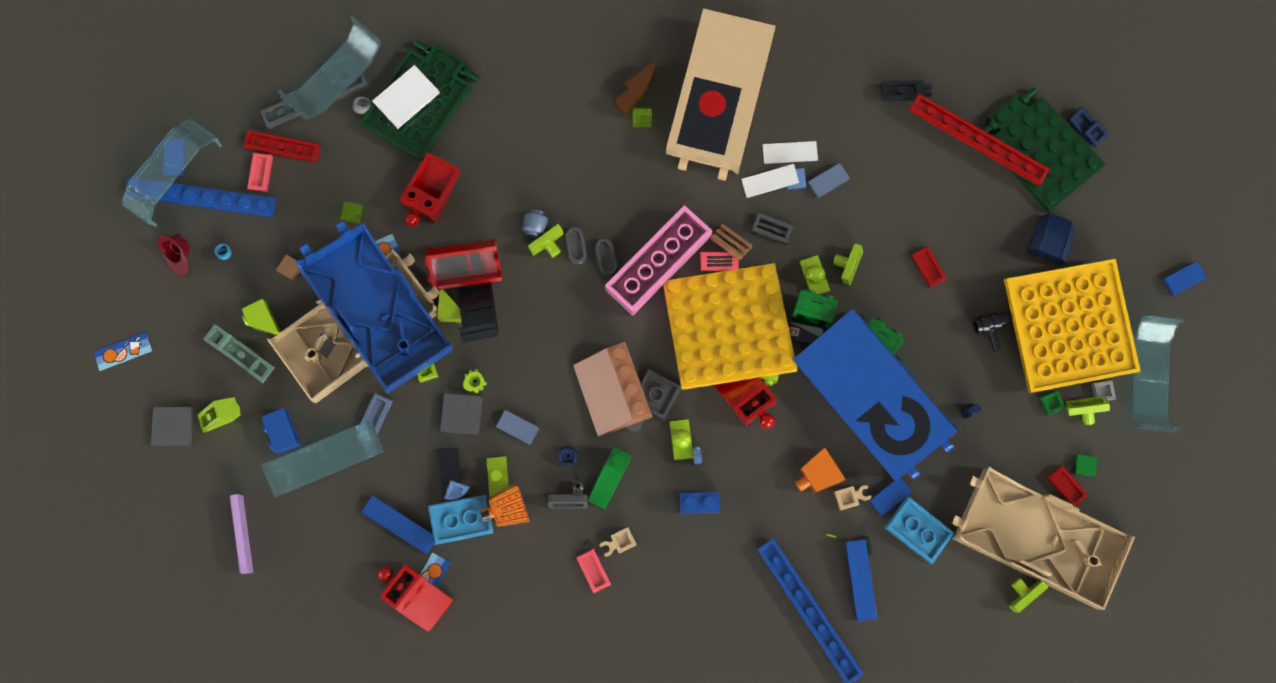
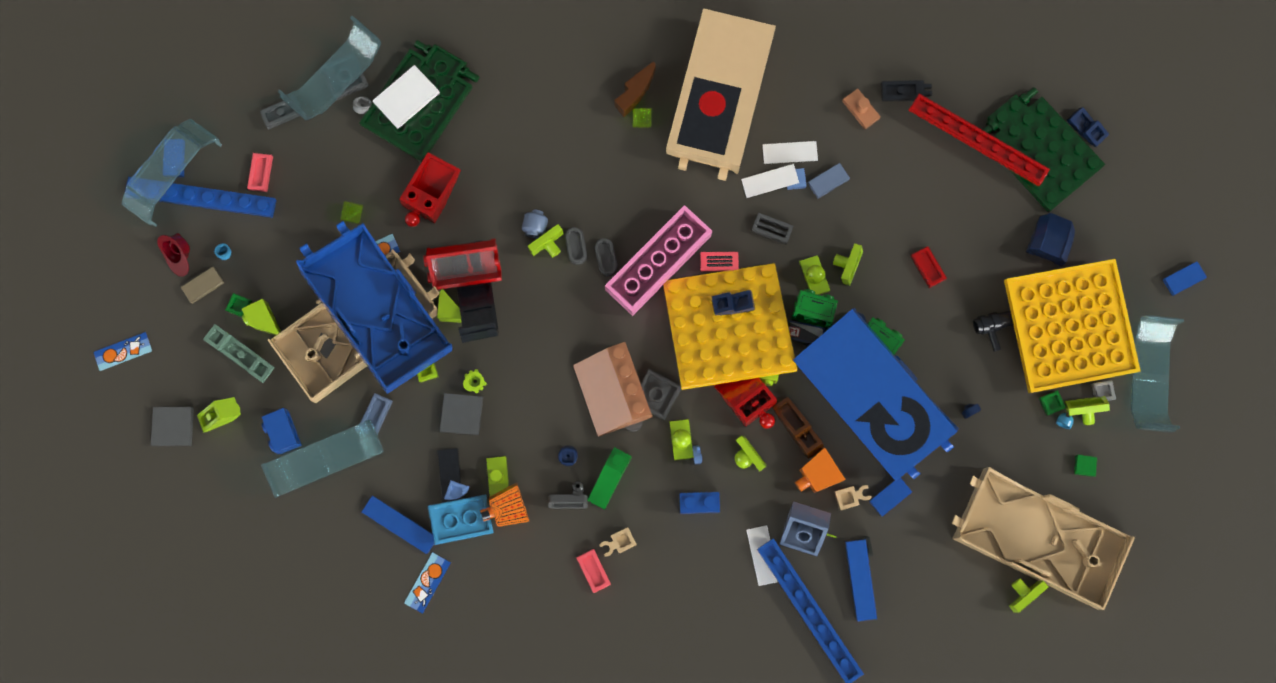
(202, 285): none -> dark tan tile
(236, 304): none -> green tile
(241, 534): lavender tile -> none
(282, 146): red tile -> none
(288, 267): medium nougat tile -> none
(418, 598): slope -> none
(517, 427): sand blue tile -> none
(733, 239): medium nougat tile -> none
(733, 303): none -> dark blue slope
(748, 455): none -> lime tile
(757, 538): none -> white sticker
(798, 427): none -> reddish brown slope
(805, 528): none -> sand blue slope
(861, 109): none -> nougat tile
(919, 530): dark azure tile -> none
(1064, 421): none -> dark azure hinge
(1067, 486): red tile -> none

